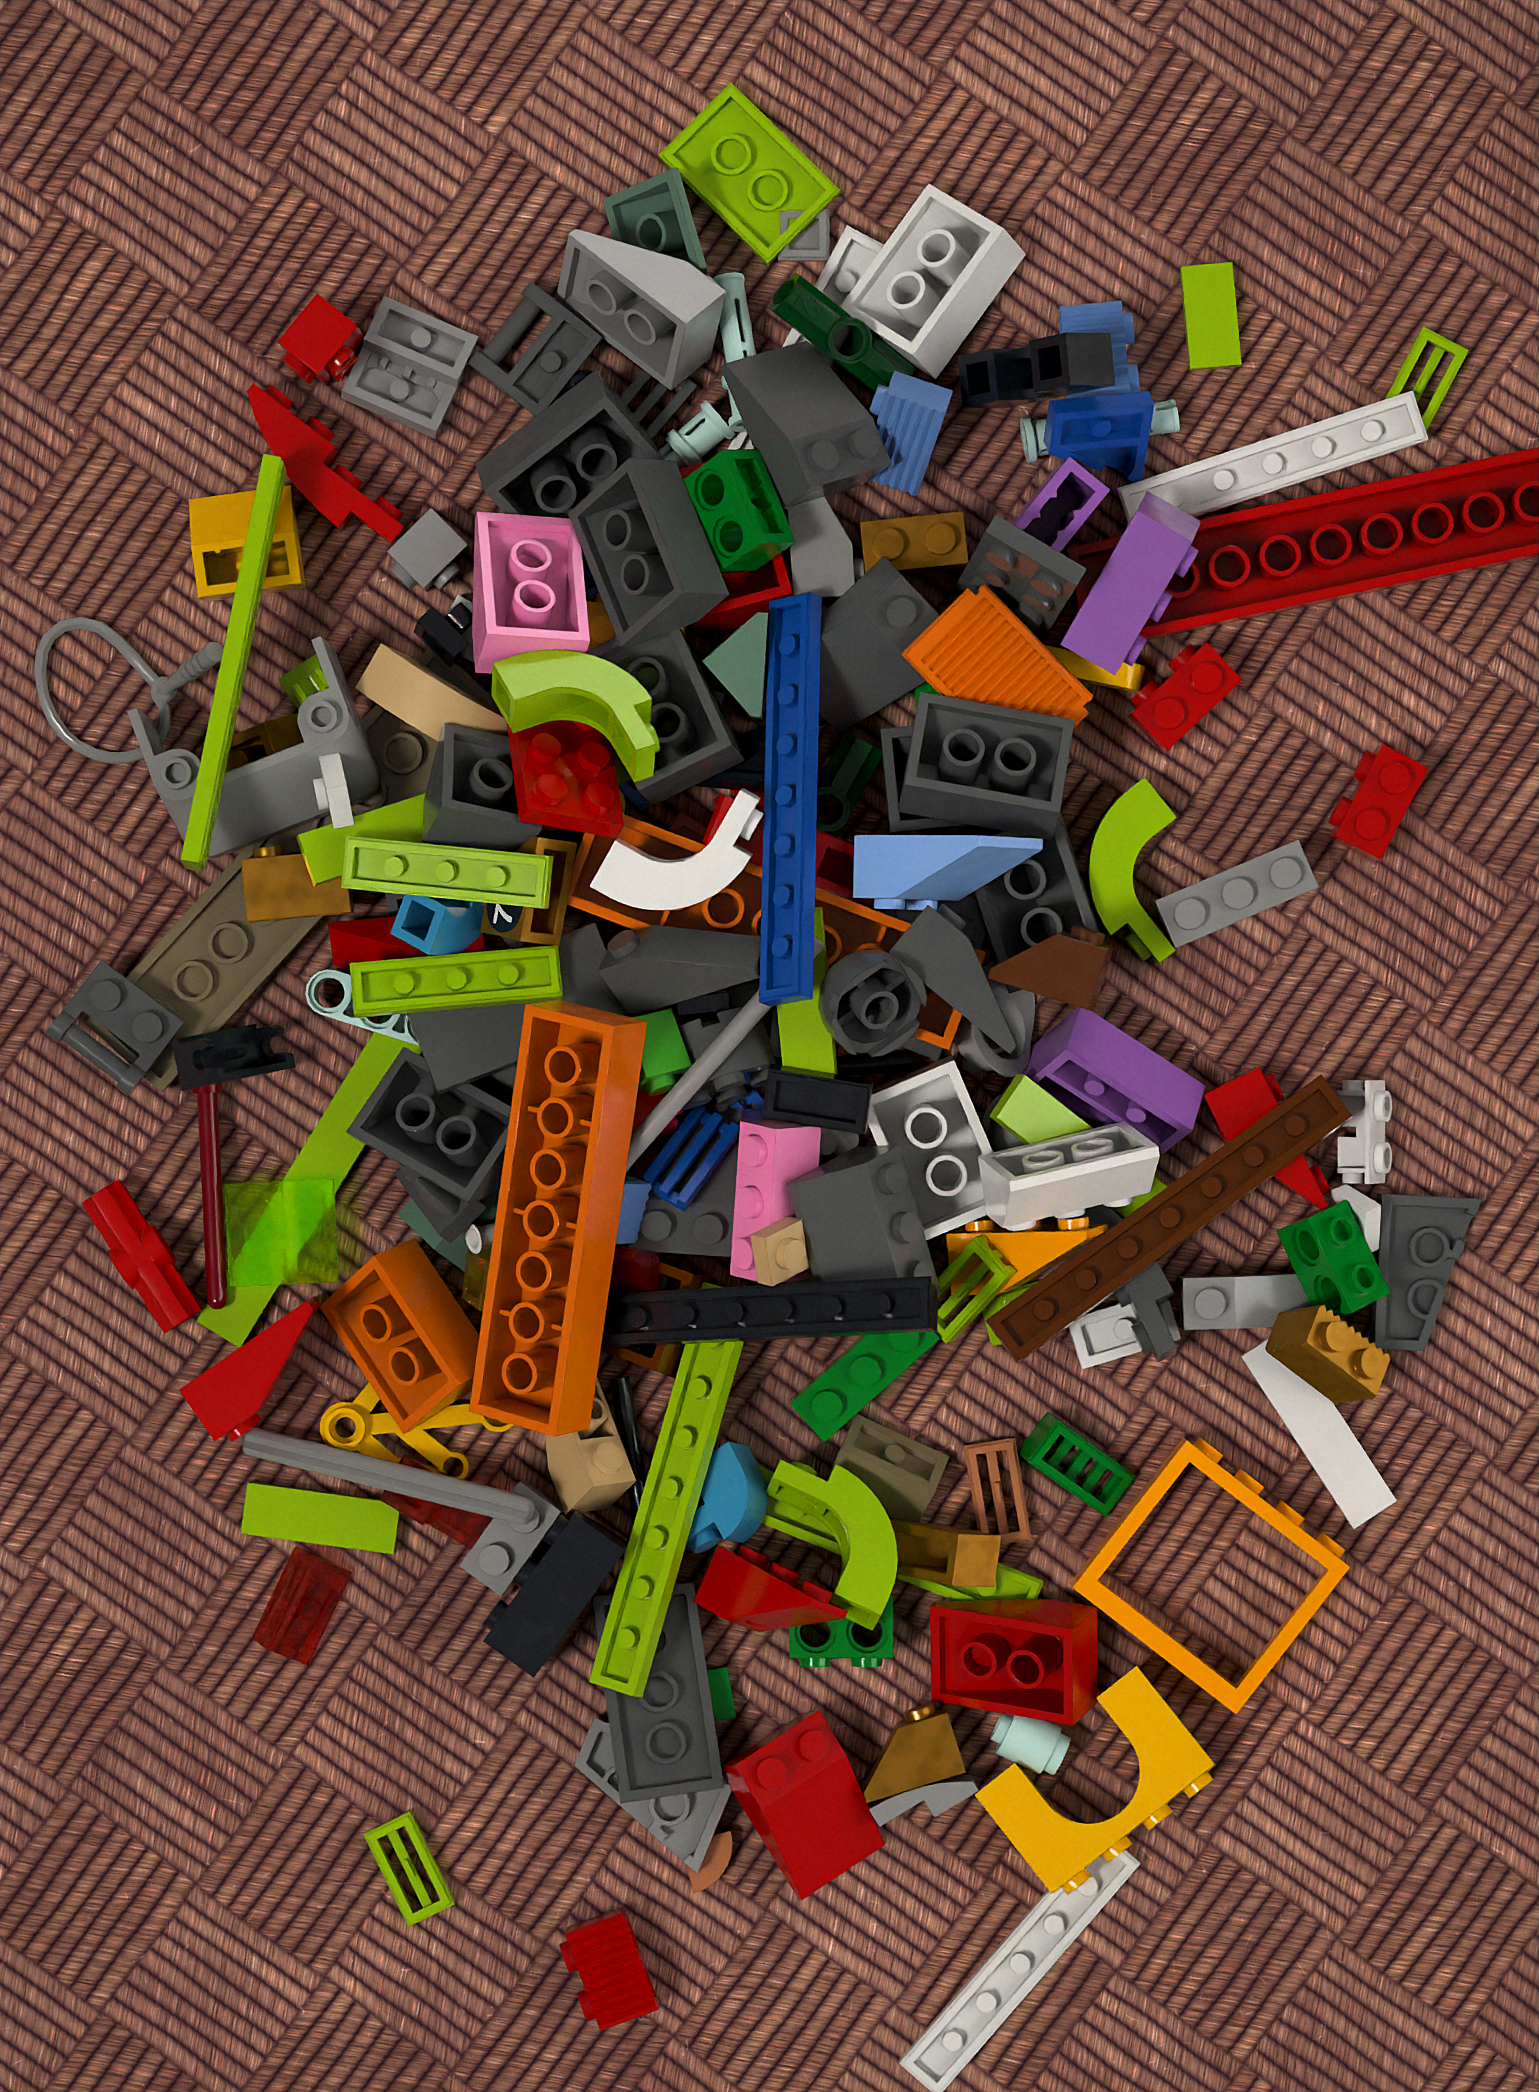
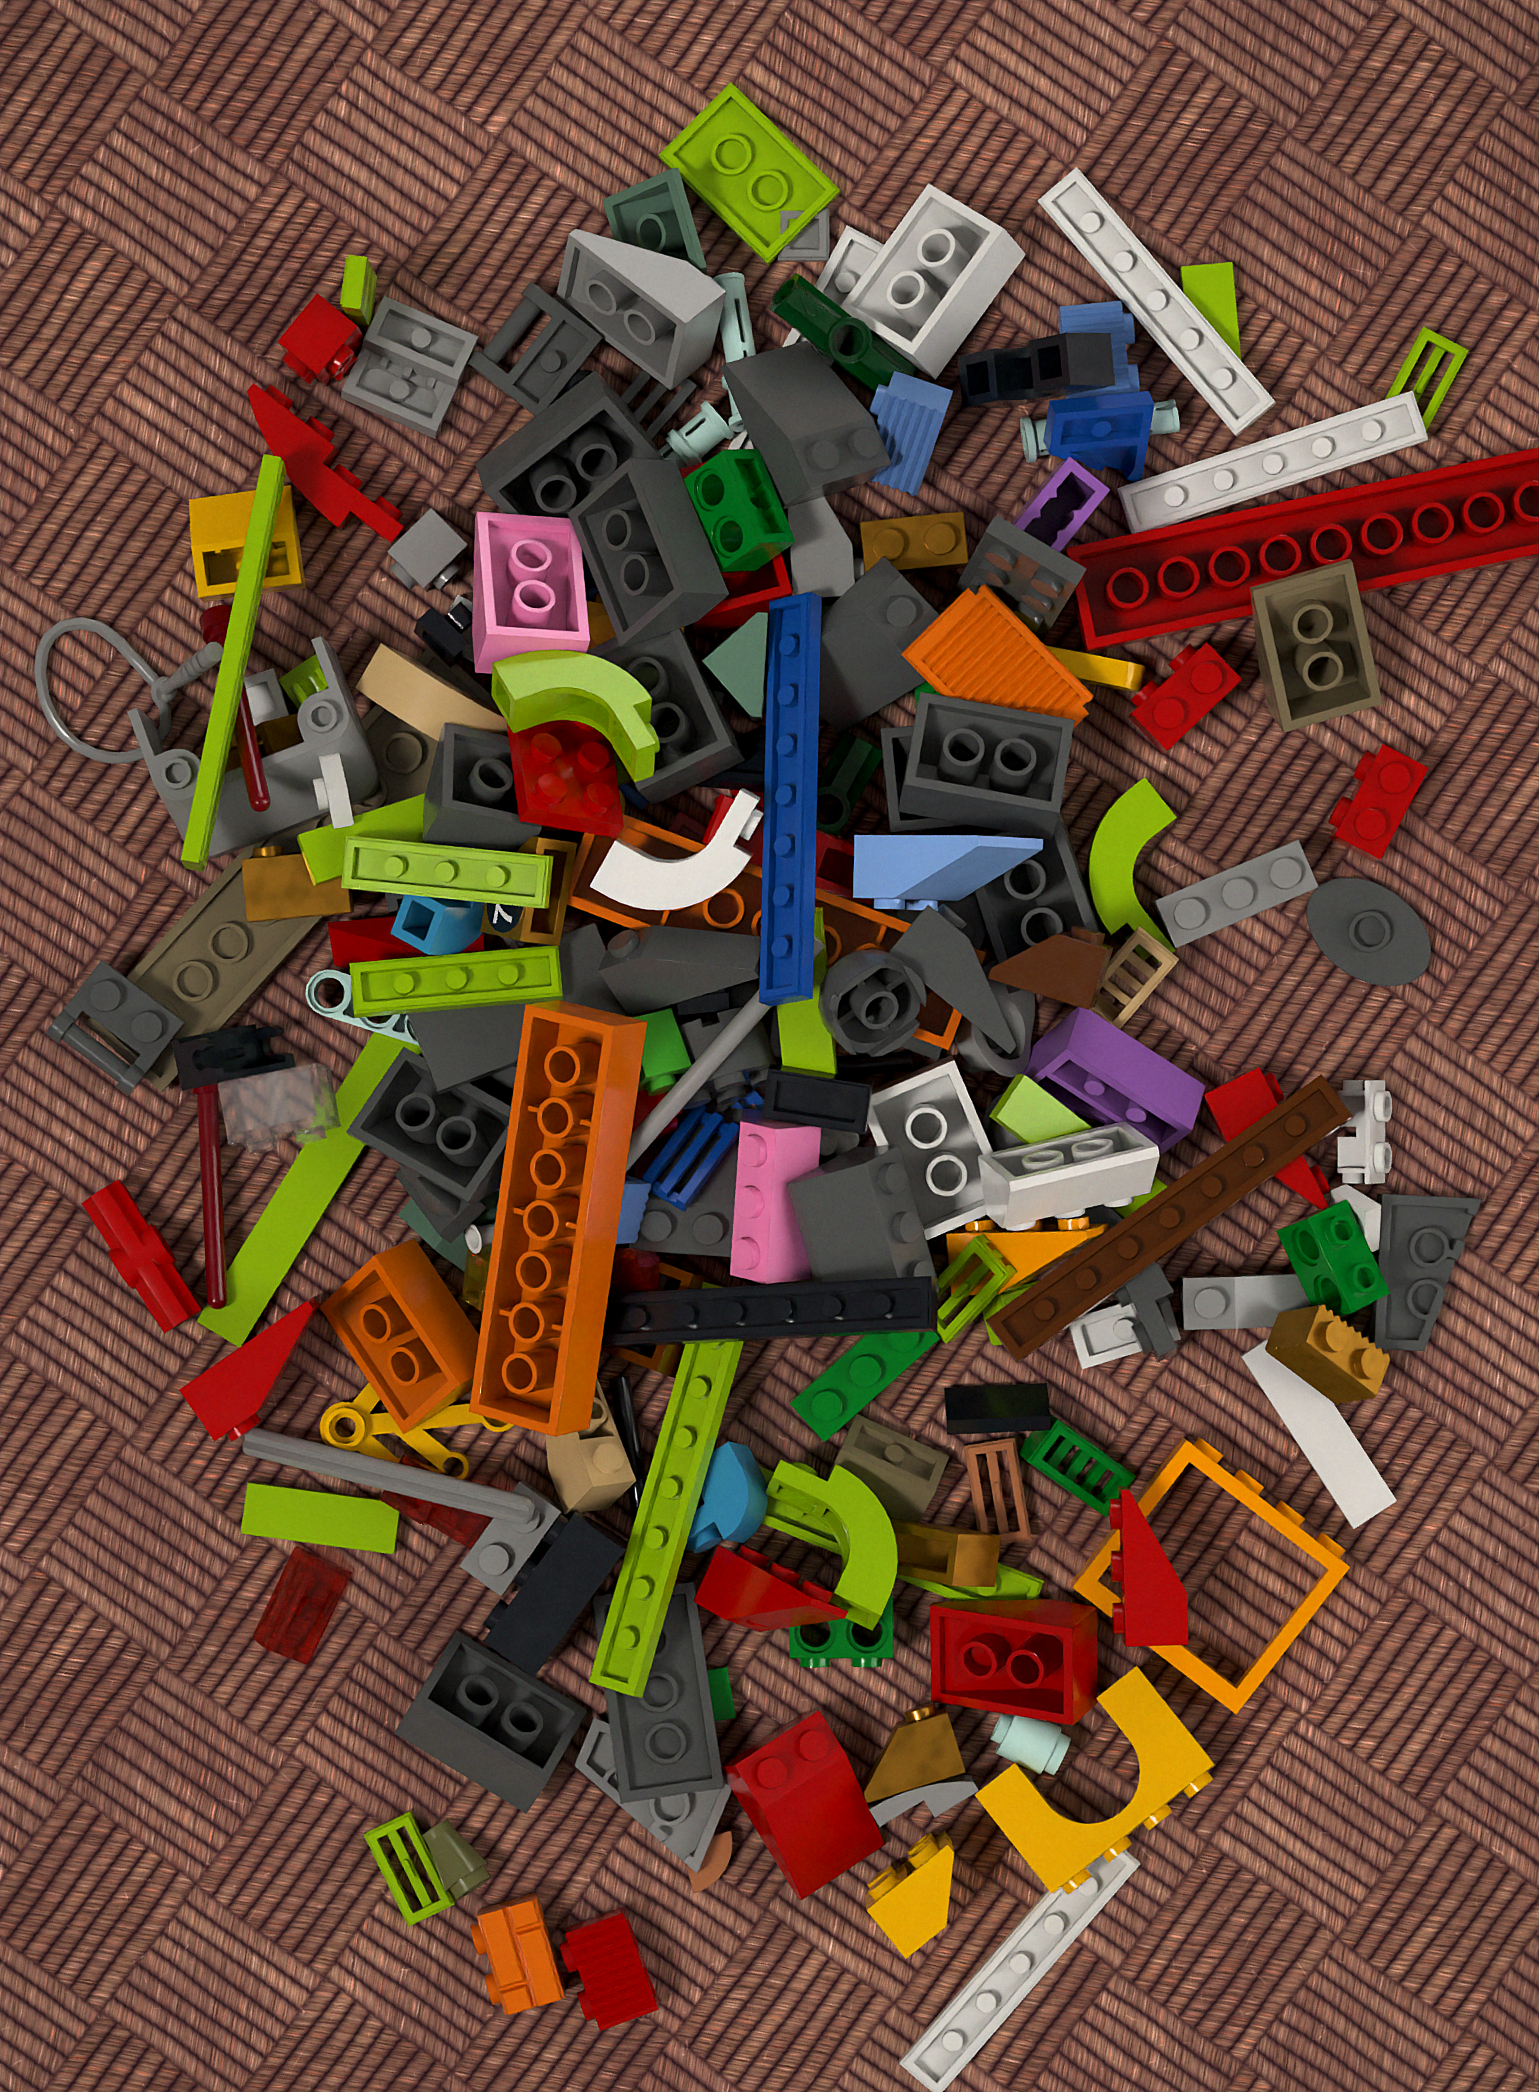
(214, 628): none -> dark red piece
(265, 696): none -> white plate
(278, 1107): none -> clear brick
(281, 1232): clear neon green slope -> none
(358, 290): none -> lime tile
(456, 1860): none -> olive cone
(491, 1722): none -> dark grey slope
(519, 1954): none -> orange brick
(779, 1251): tan plate -> none
(914, 1898): none -> yellow slope
(997, 1409): none -> black tile
(1105, 1008): none -> tan slope
(1133, 585): medium lavender wedge -> none
(1152, 1595): none -> red slope
(1156, 302): none -> white tile
(1314, 646): none -> dark tan slope
(1368, 931): none -> dark grey piece

